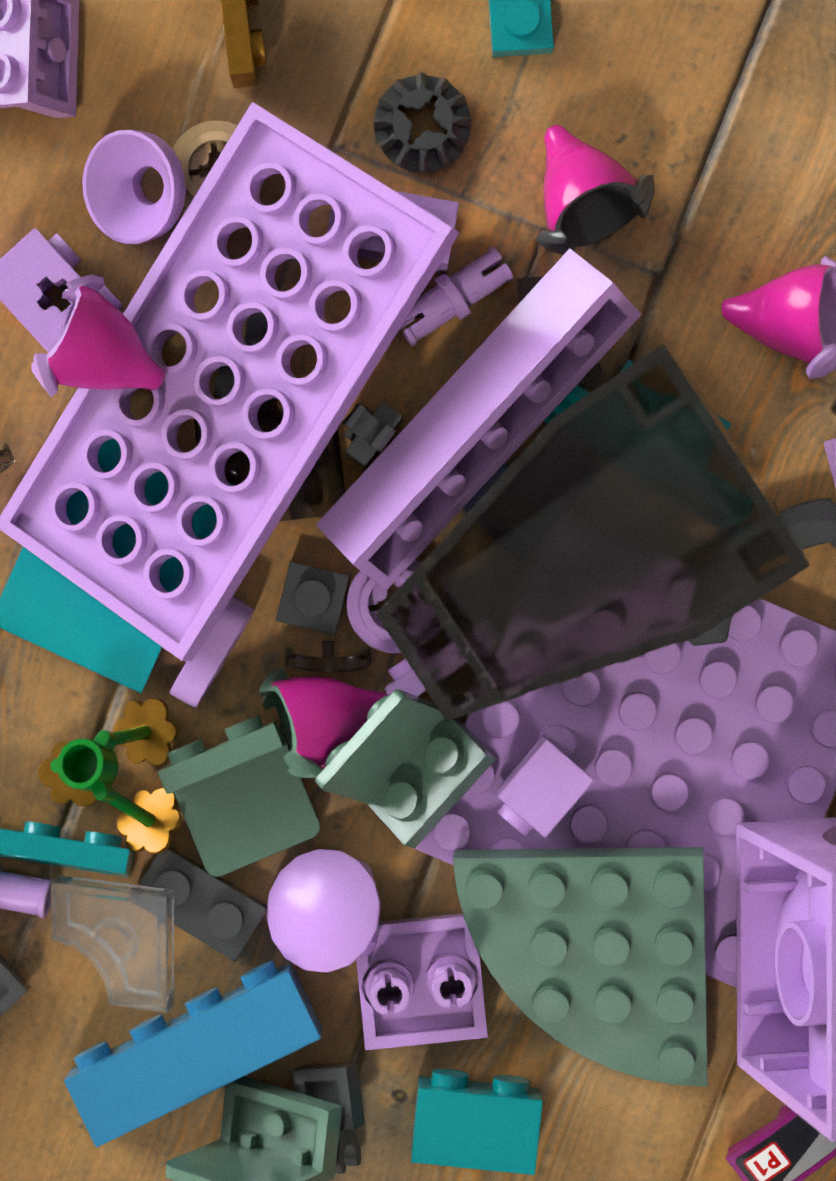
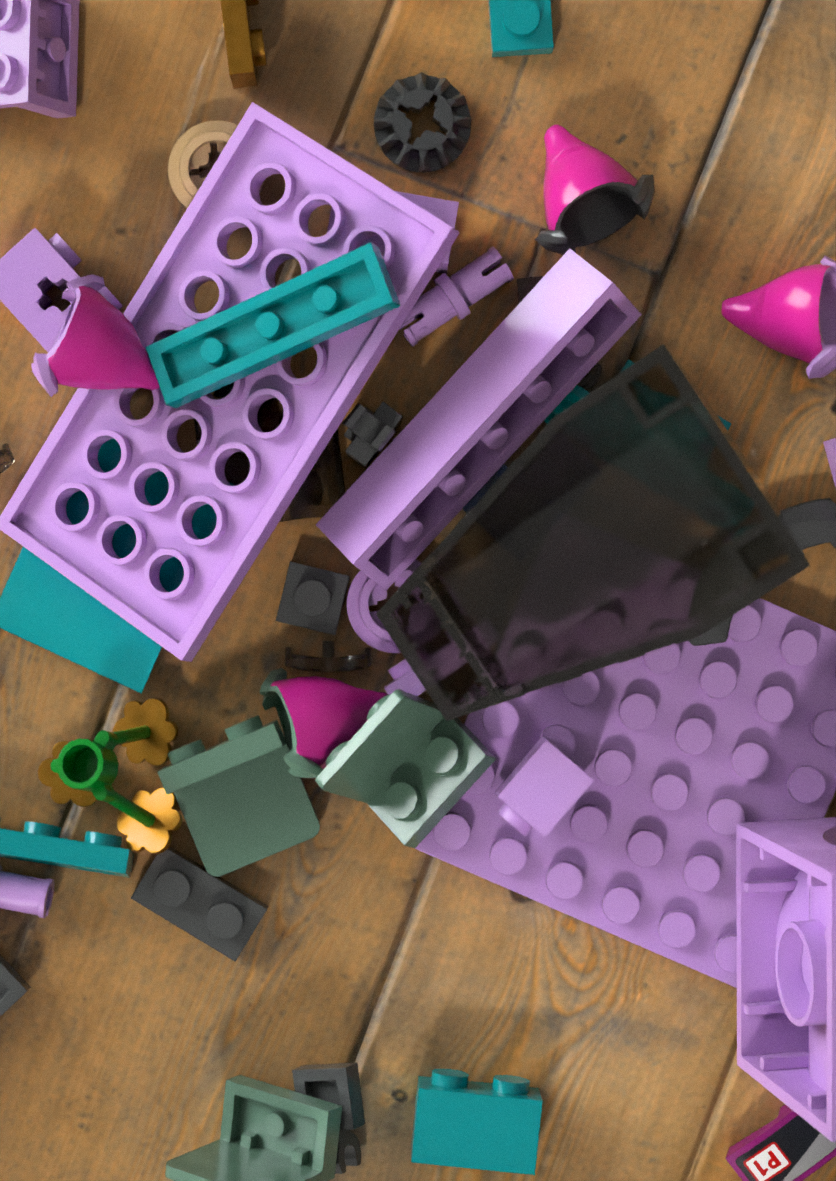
(115, 186): lavender piece -> none
(124, 935): clear tile -> none
(193, 1053): dark azure brick -> none
(200, 674): lavender beam -> none
(273, 325): none -> teal plate
(324, 910): lavender dish -> none
(421, 984): lavender plate -> none
(598, 949): sand green plate -> none

